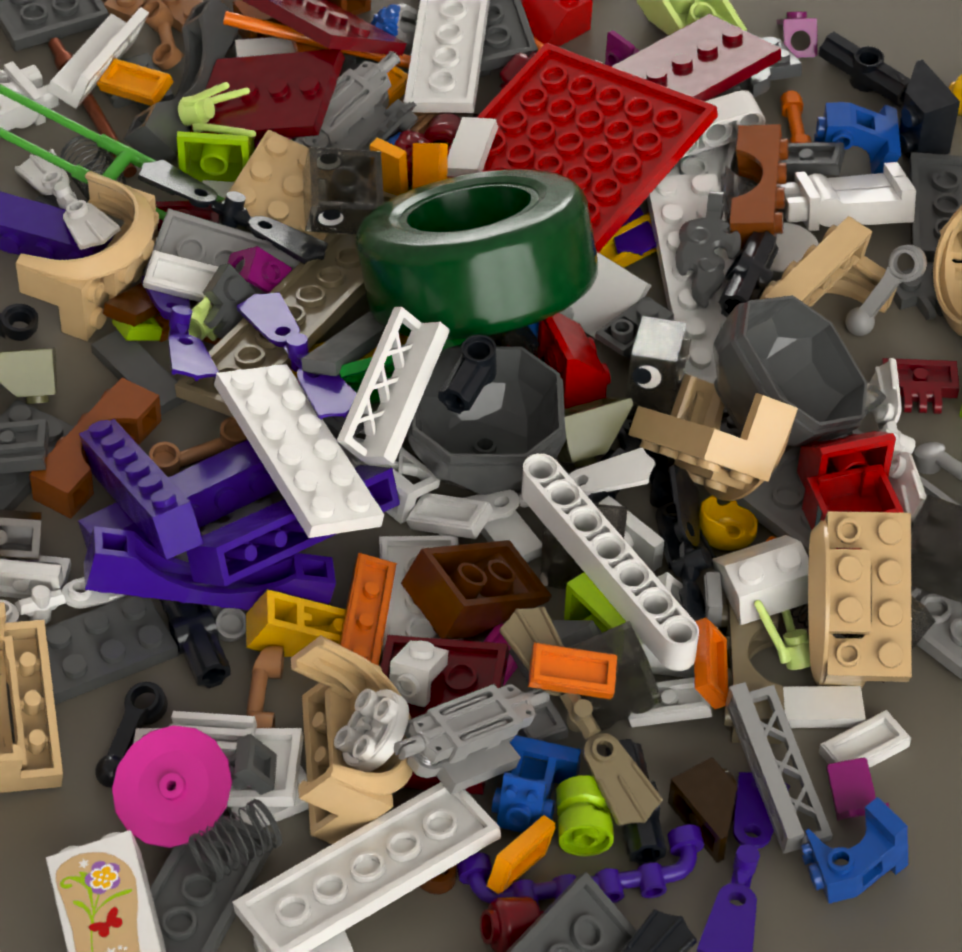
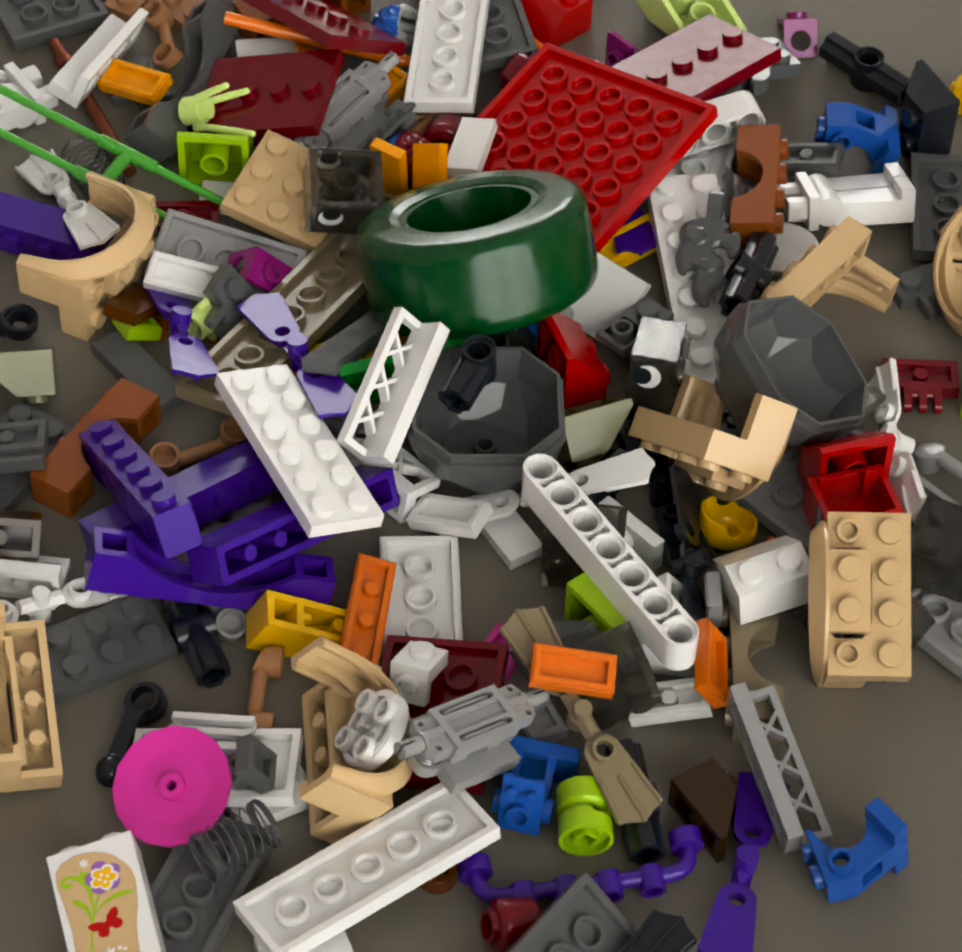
(283, 237): black piece -> none
(472, 587): reddish brown slope -> none
(521, 854): light orange tile -> none
(792, 109): orange bar -> none
(795, 647): yellowish green plant -> none
(823, 706): white tile -> none
(850, 787): magenta bracket -> none
(861, 319): light grey piece -> none
(873, 739): white tile -> none

